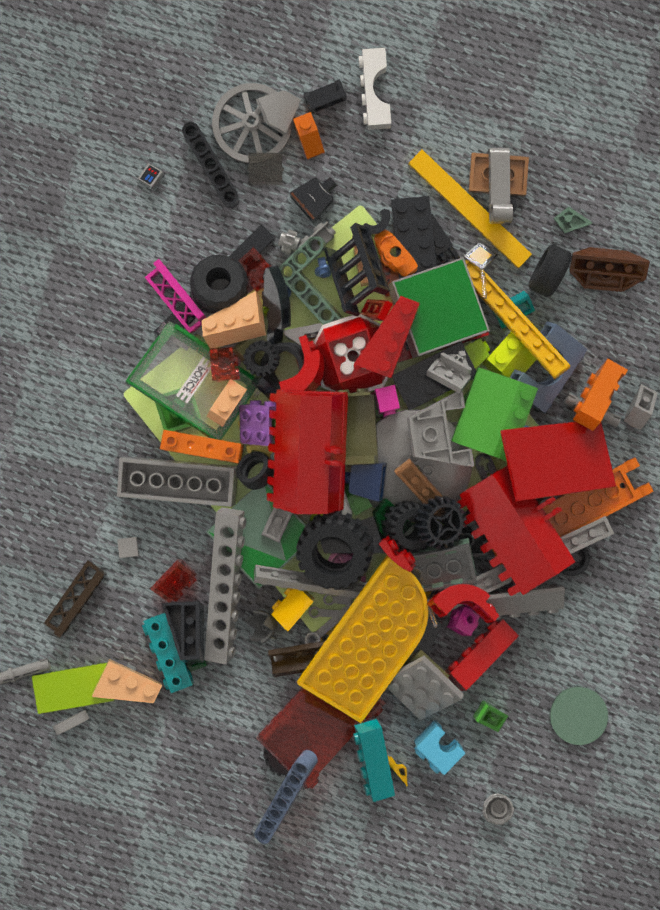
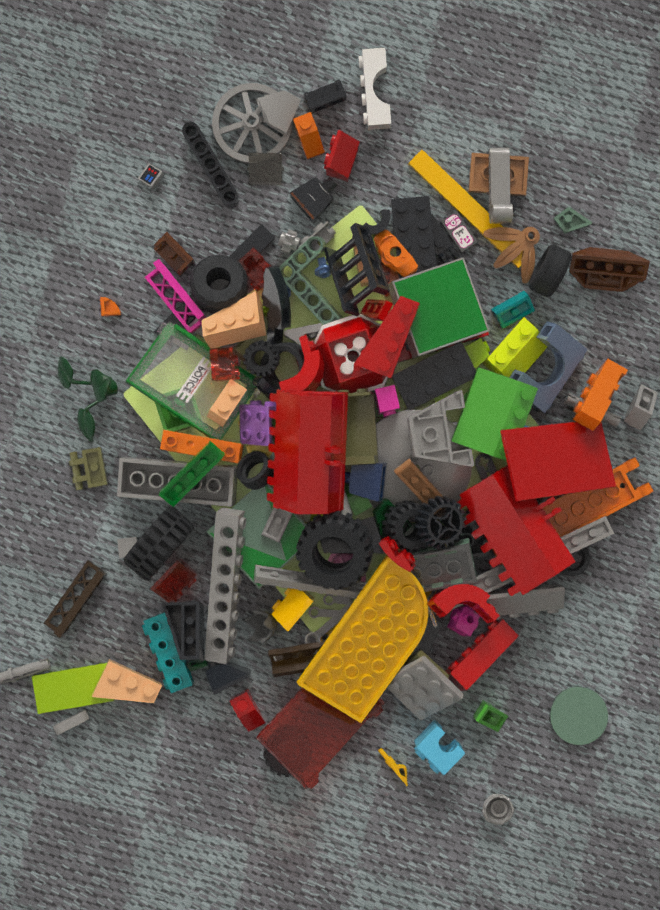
(94, 468): none -> olive plate
(102, 387): none -> dark green plant
(109, 307): none -> orange tile
(158, 543): none -> black tyre
(173, 254): none -> reddish brown hinge
(191, 473): none -> green plate
(225, 675): none -> black slope
(247, 710): none -> red slope
(286, 796): sand blue beam -> none
(342, 156): none -> red slope
(374, 760): teal brick -> none
(451, 371): light grey slope -> none
(458, 231): none -> tile
(481, 257): piece -> none
(519, 324): yellow tile -> none
(521, 243): none -> medium nougat plant

